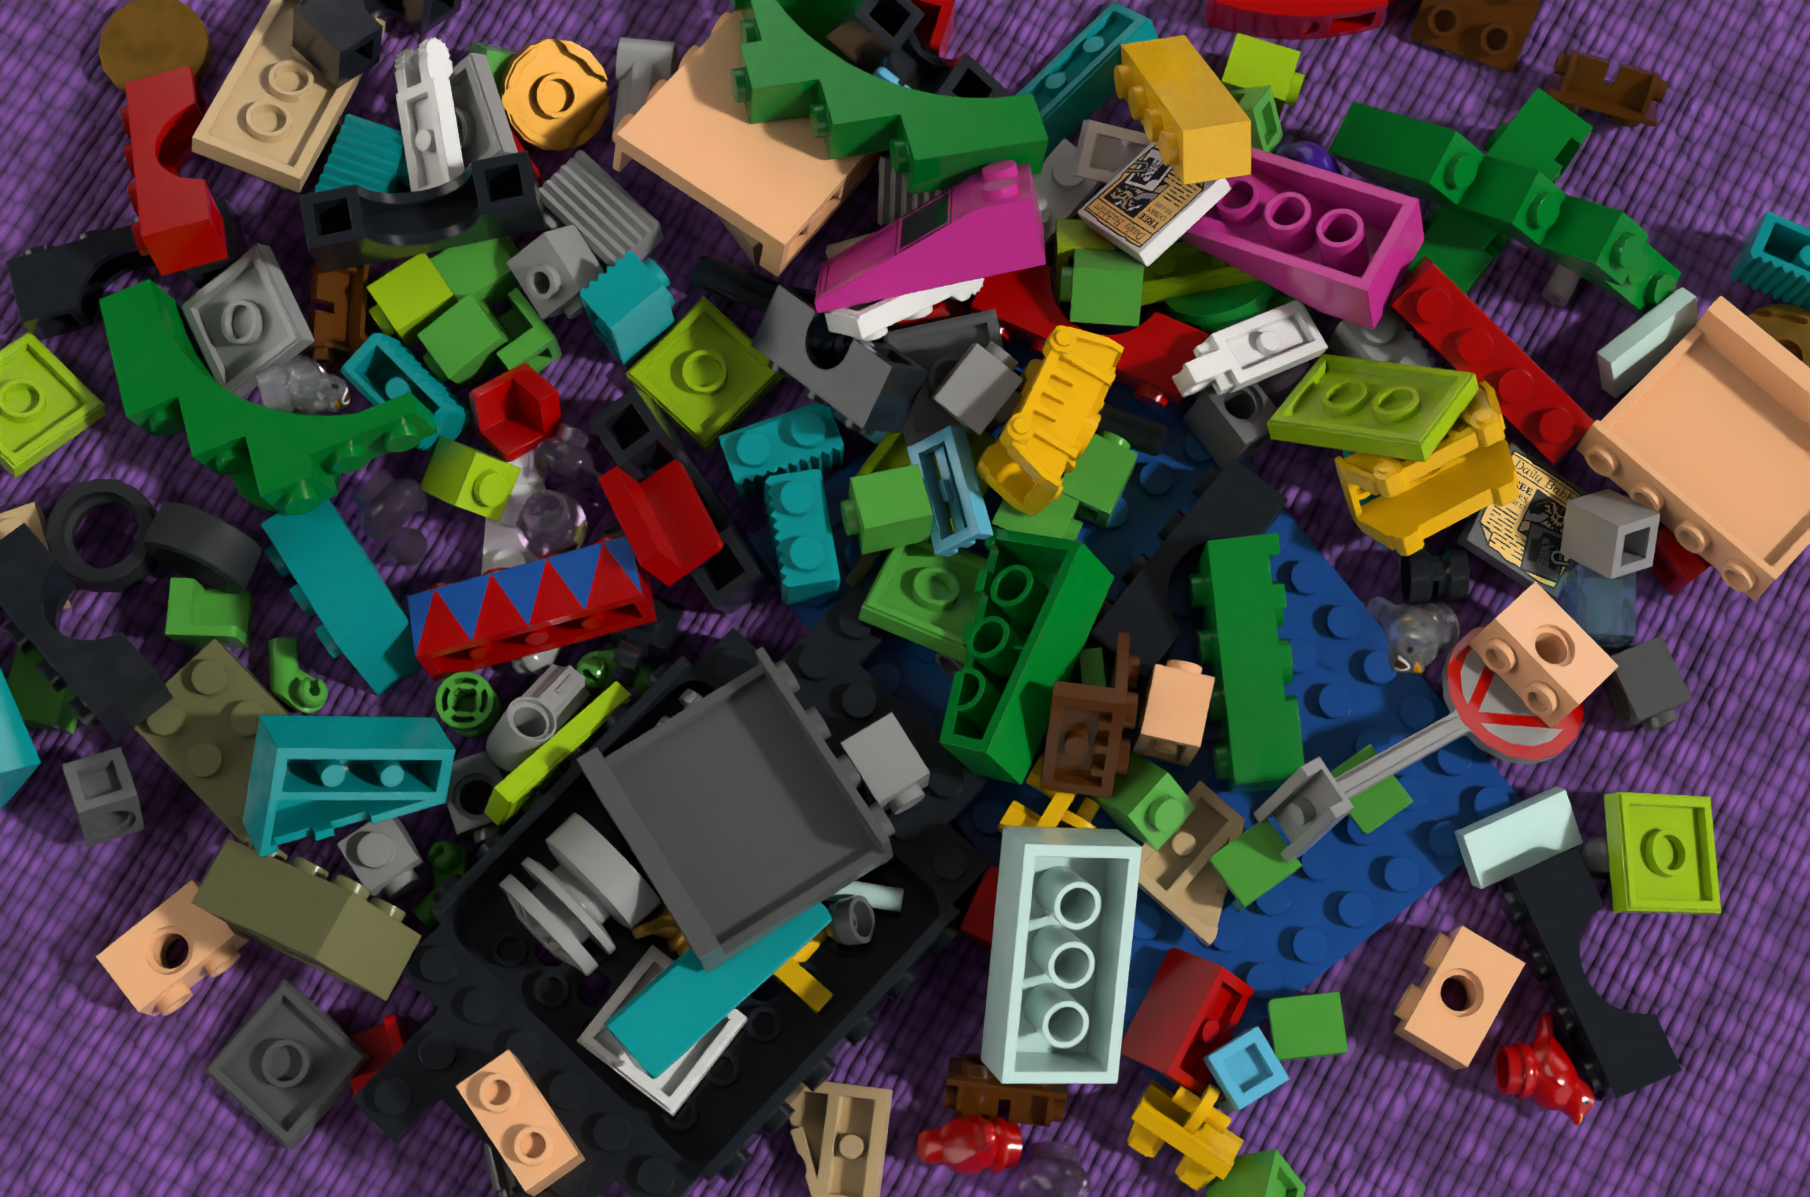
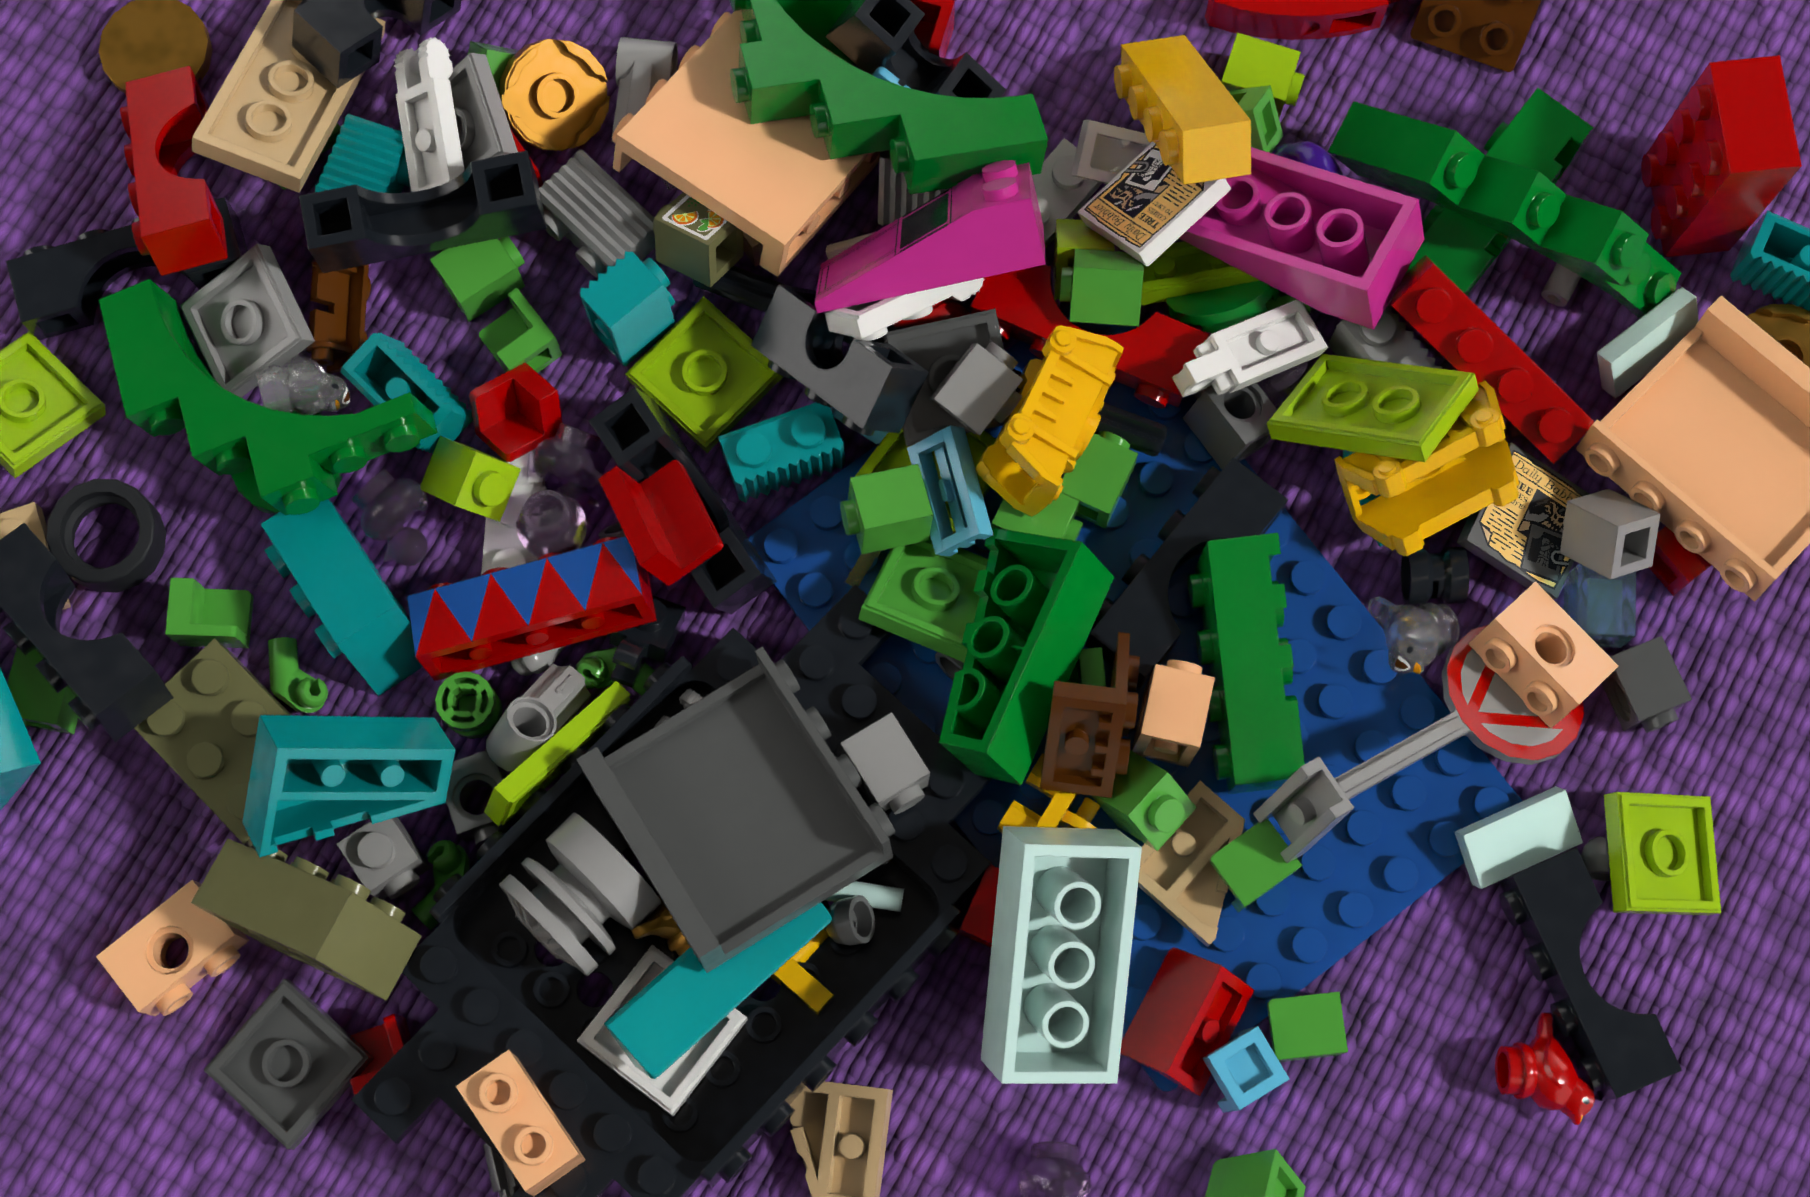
(103, 796): dark grey brick -> none
(202, 547): black tyre -> none
(410, 299): lime brick -> none
(464, 342): bright green brick -> none
(555, 271): light grey brick -> none
(696, 240): none -> olive brick
(801, 536): teal brick -> none
(972, 1144): red animal -> none
(976, 1090): reddish brown hinge -> none
(1083, 72): teal slope -> none
(1189, 1126): yellow hips -> none
(1376, 803): bright green panel -> none
(1487, 978): light nougat brick -> none
(1624, 100): reddish brown hinge -> none
(1721, 156): none -> red brick

